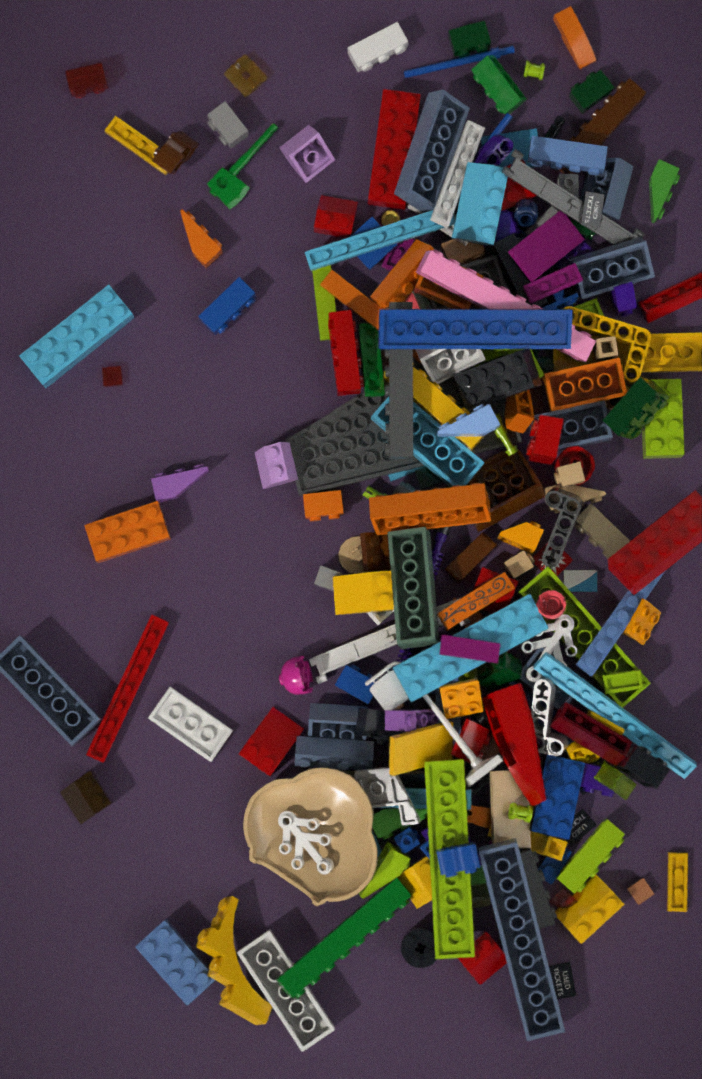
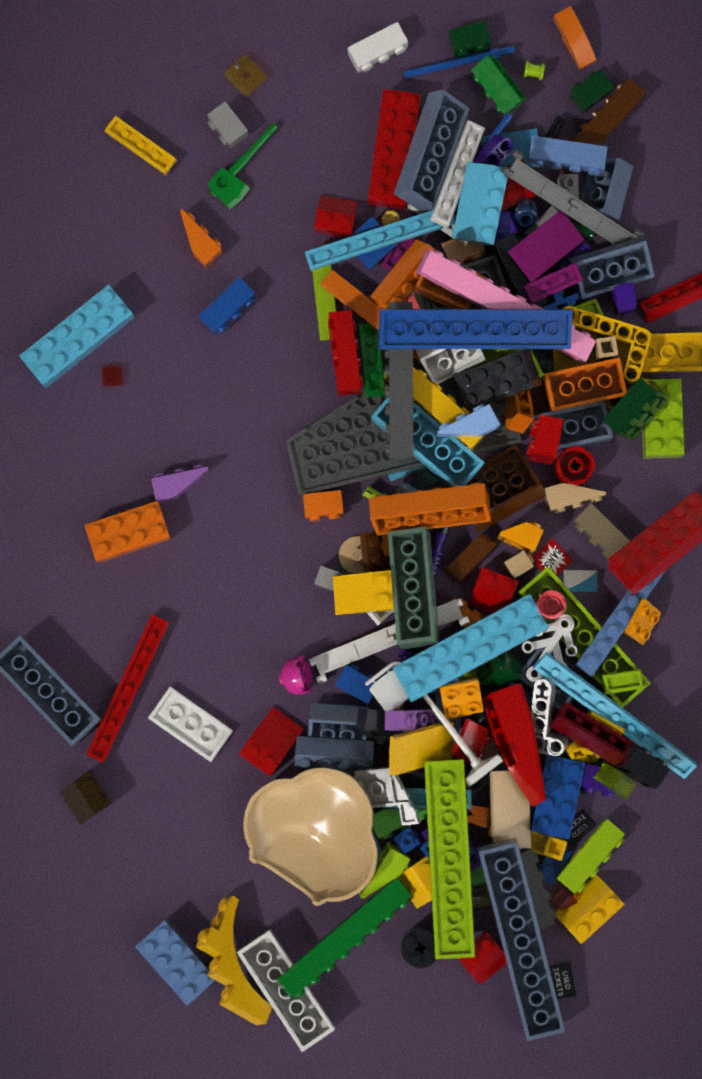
(86, 80): clear red brick -> none
(175, 152): reddish brown brick -> none
(276, 464): lavender slope -> none
(303, 840): white plant -> none
(307, 153): lavender slope -> none
(458, 858): blue brick -> none
(469, 649): magenta tile -> none
(475, 601): orange slope -> none
(501, 432): lime piece -> none
(520, 812): lime bush -> none
(559, 528): dark grey beam -> none
(569, 475): tan brick -> none
(592, 209): black sticker -> none
(640, 891): nougat tile -> none
(660, 183): bright green slope -> none
(677, 882): yellow tile -> none

